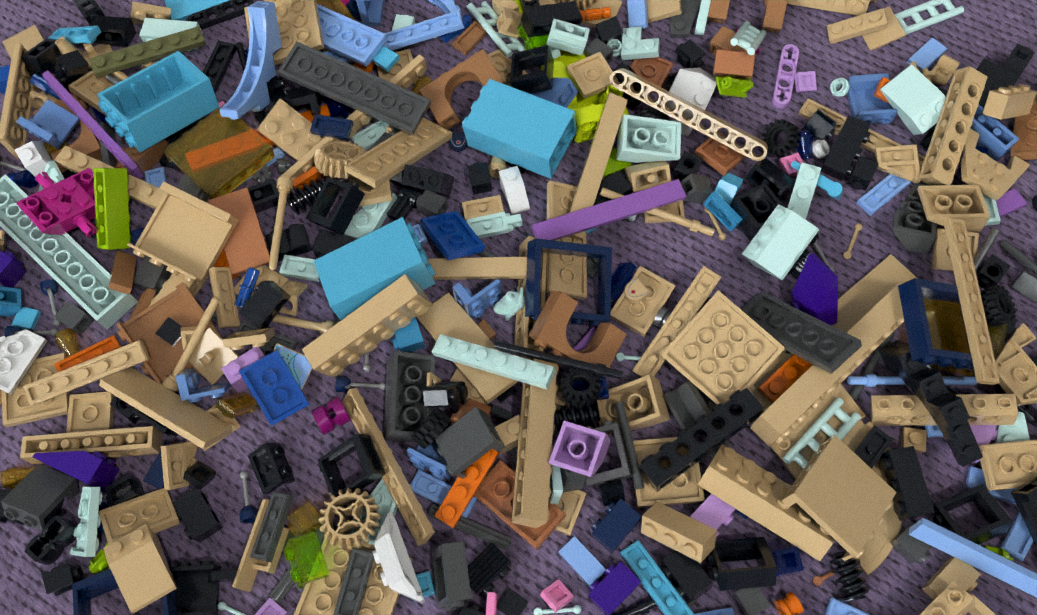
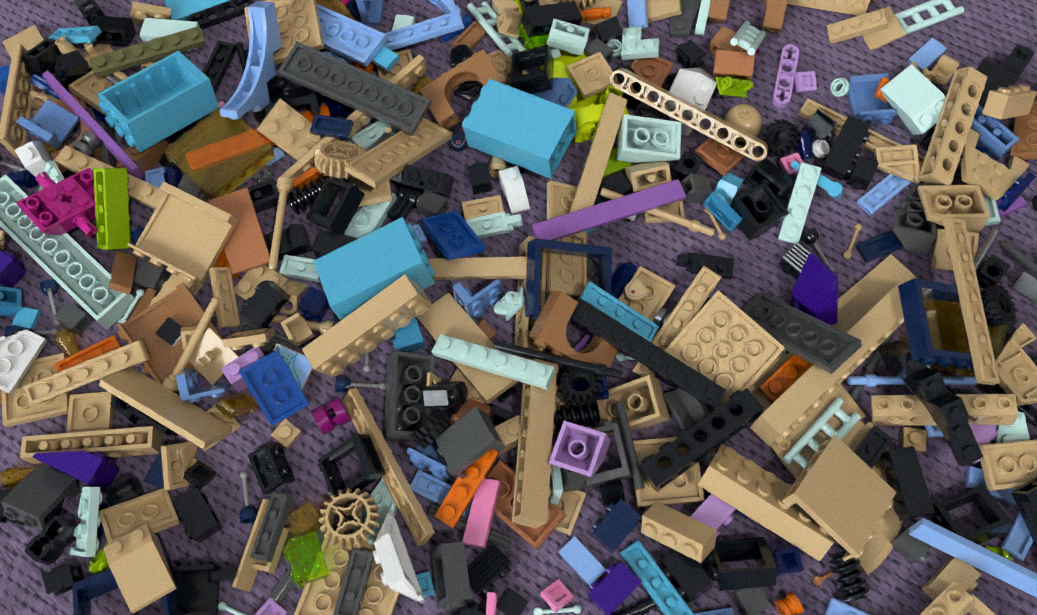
(87, 143): none -> flat silver wheel
(139, 293): none -> light aqua hinge
(173, 176): none -> clear blue cone
(247, 286): blue axle -> none
(282, 165): dark grey plate -> none
(286, 433): none -> tan plate
(297, 329): none -> tan panel
(314, 305): none -> clear blue brick
(469, 88): none -> black piece
(481, 513): none -> bright pink tile
(619, 311): none -> medium azure tile
(647, 353): none -> black plate
(695, 261): none -> black hinge
(745, 118): none -> tan cylinder
(780, 242): light aqua slope -> none
(879, 246): none -> dark blue tile
(1019, 185): none -> clear blue plate

